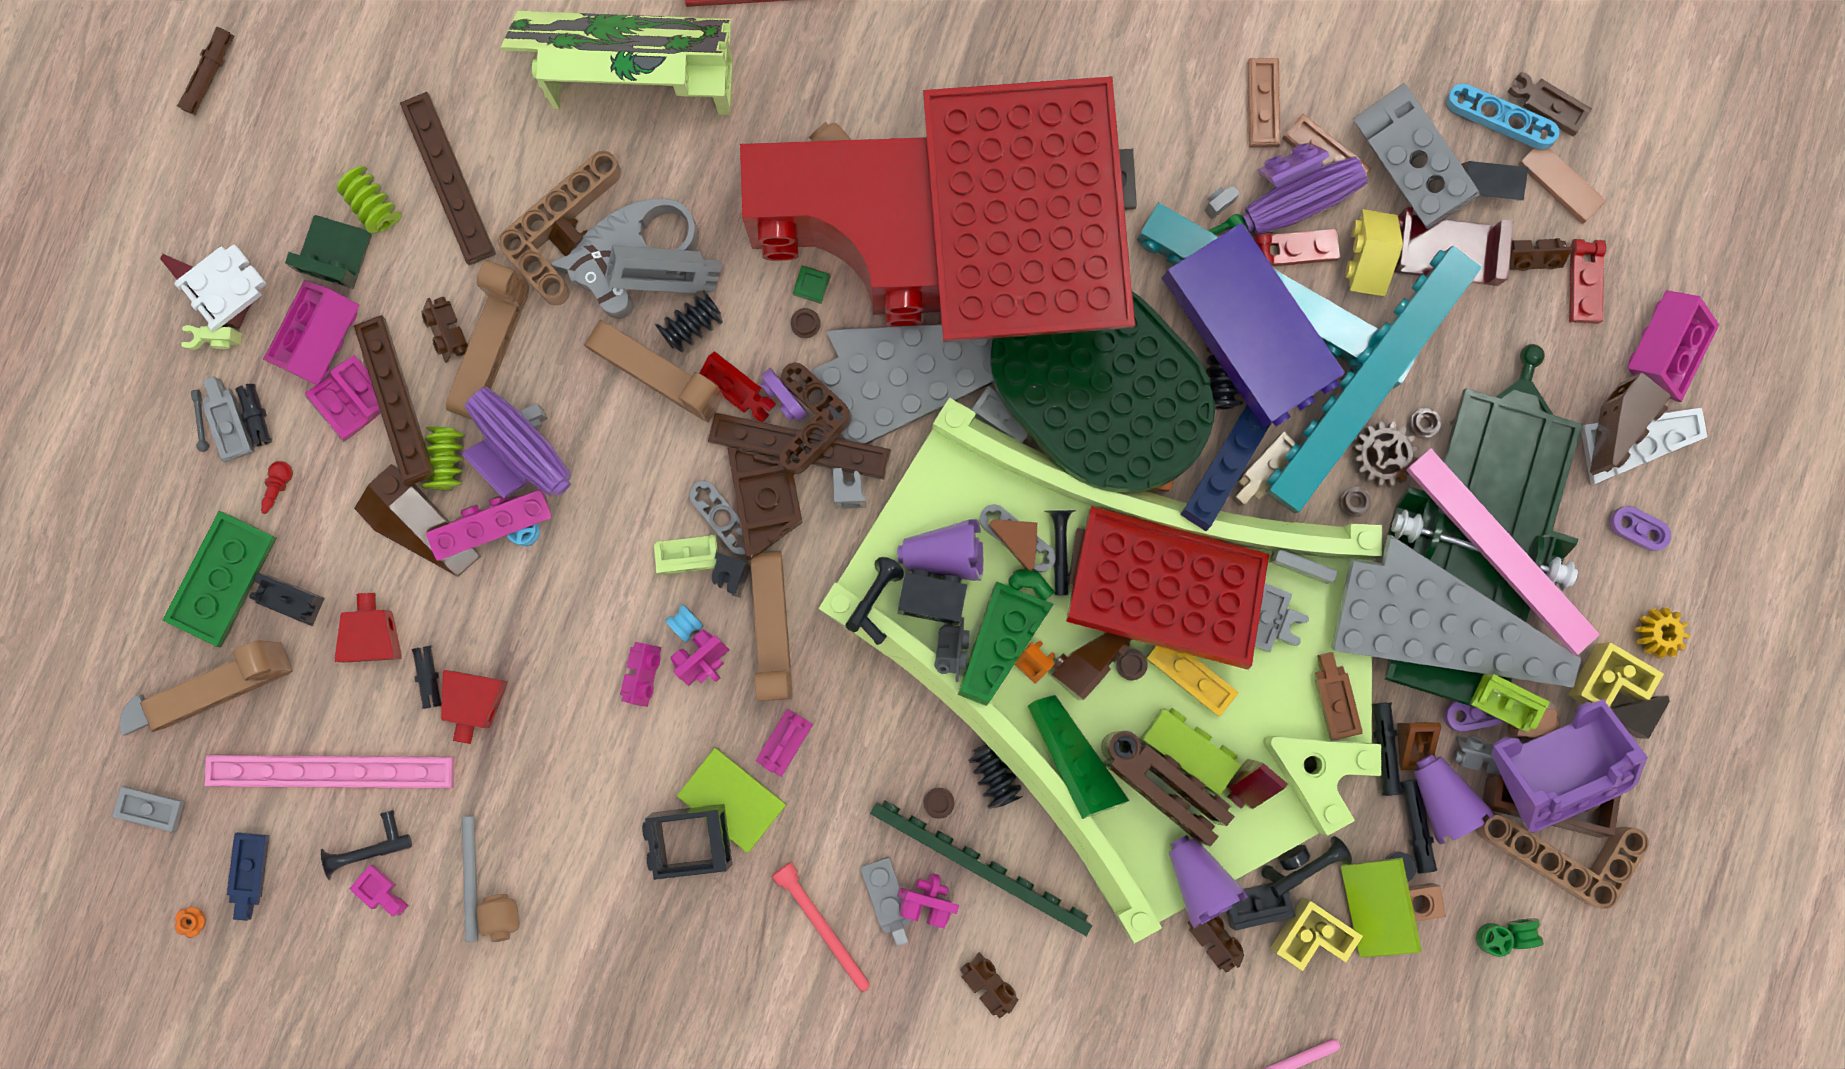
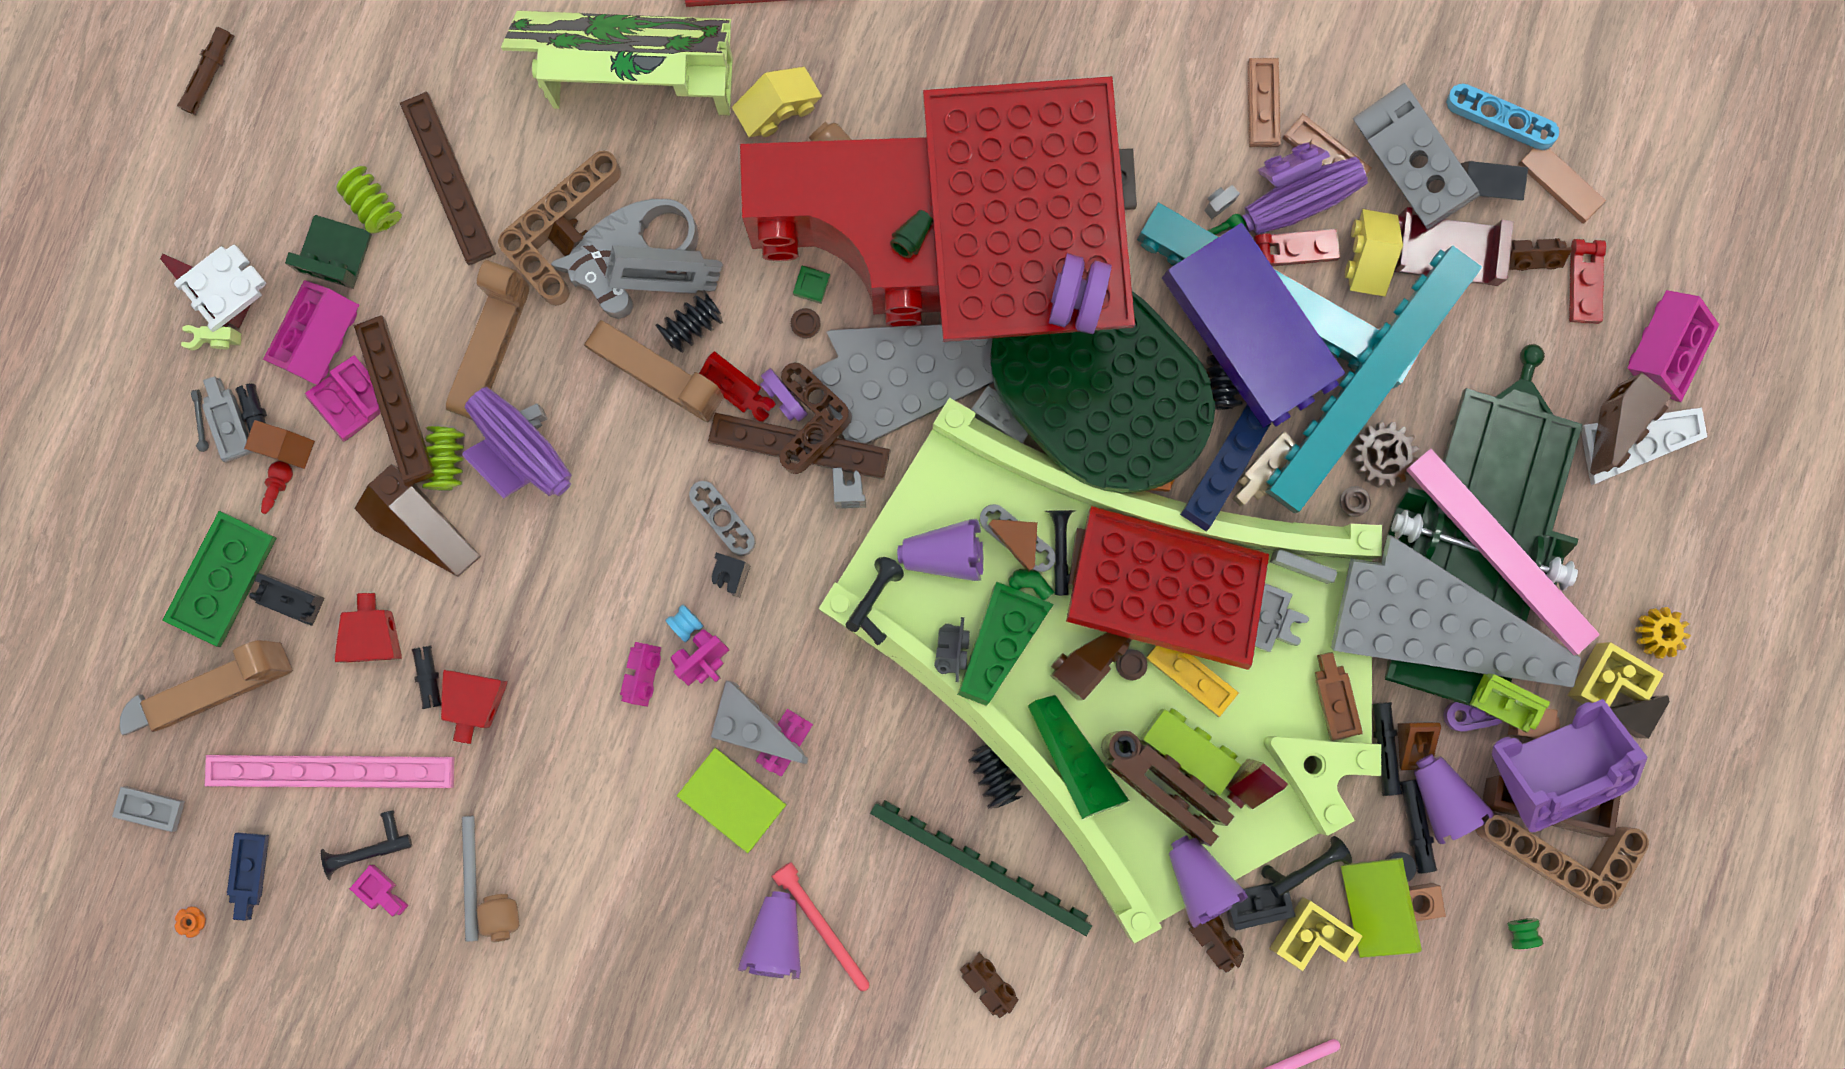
(279, 444): none -> dark orange slope
(445, 340): reddish brown hinge -> none
(488, 523): dark pink bracket -> none
(529, 539): medium azure wheel -> none
(685, 555): yellowish green hinge -> none
(718, 836): black window -> none
(745, 725): none -> light grey wing
(764, 500): reddish brown wing -> none
(771, 627): medium nougat beam -> none
(774, 99): none -> light yellow brick
(774, 940): none -> medium lavender cone
(883, 891): light grey hinge -> none
(910, 236): none -> dark green cone
(913, 902): dark pink hips -> none
(932, 597): black brick -> none
(939, 803): reddish brown plate -> none
(1035, 662): orange tile -> none
(1078, 293): none -> medium lavender wheel
(1294, 857): black tile -> none
(1433, 419): plate -> none
(1473, 753): light grey hinge -> none
(1501, 942): green wheel -> none
(1551, 103): reddish brown plate -> none
(1638, 528): medium lavender plate -> none

